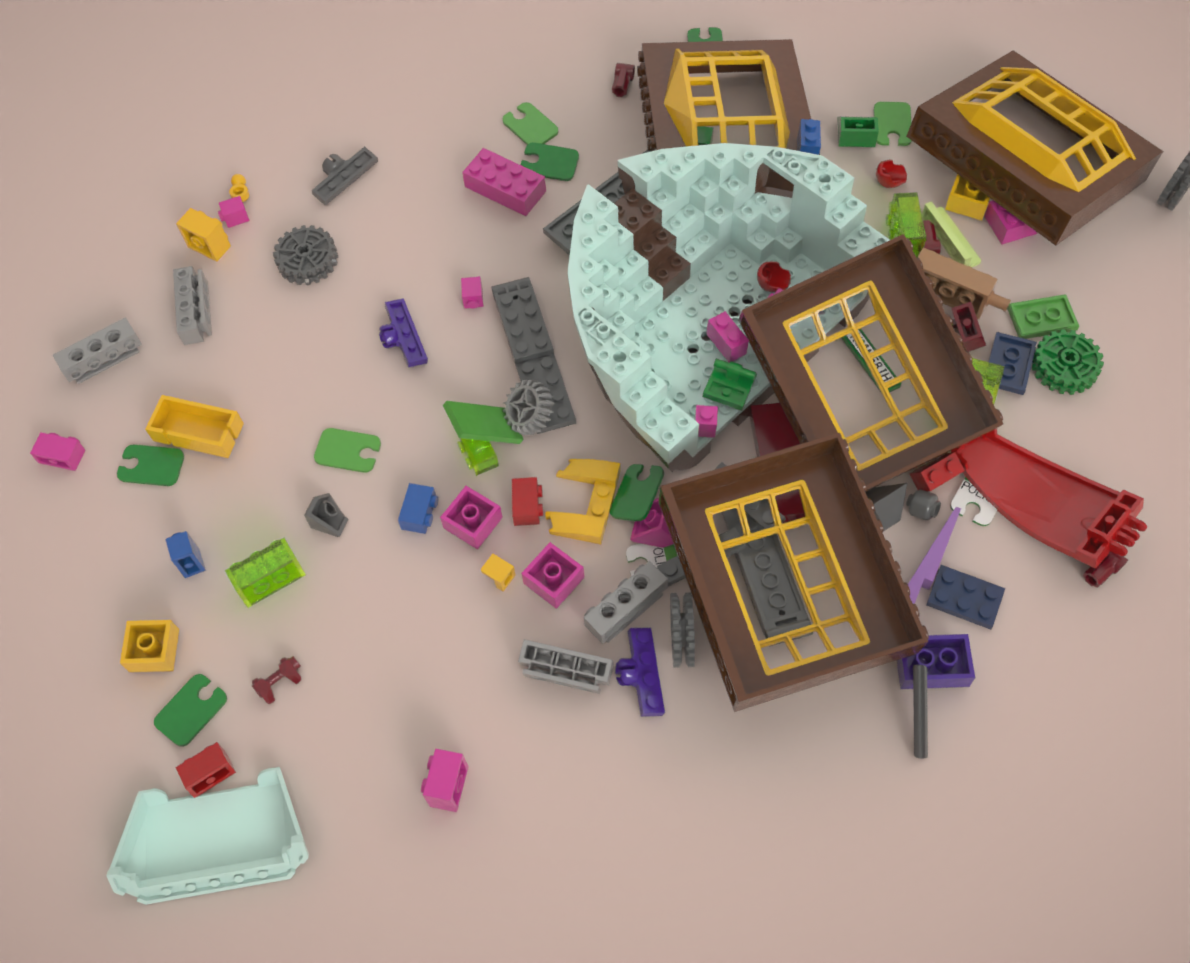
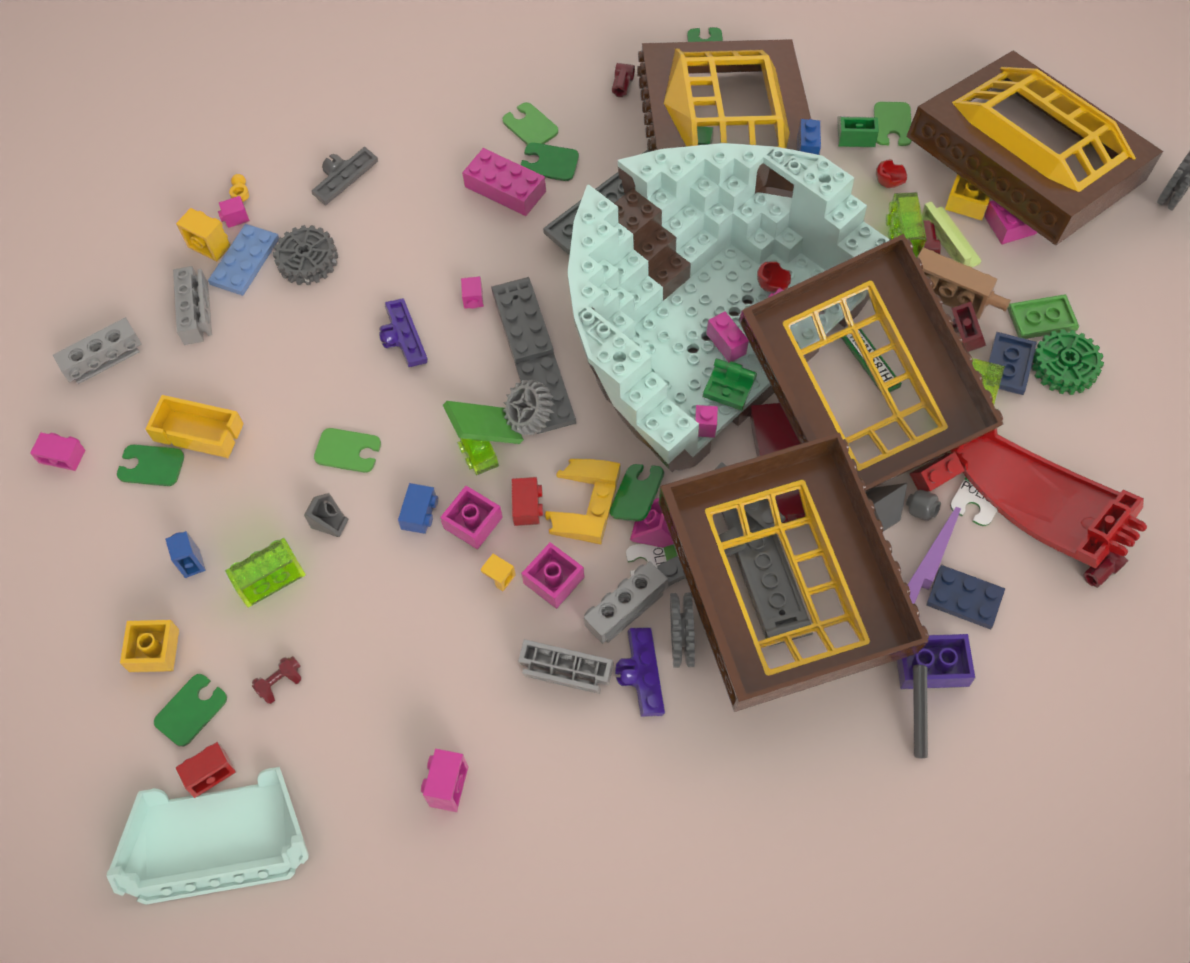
(243, 259): none -> medium blue plate

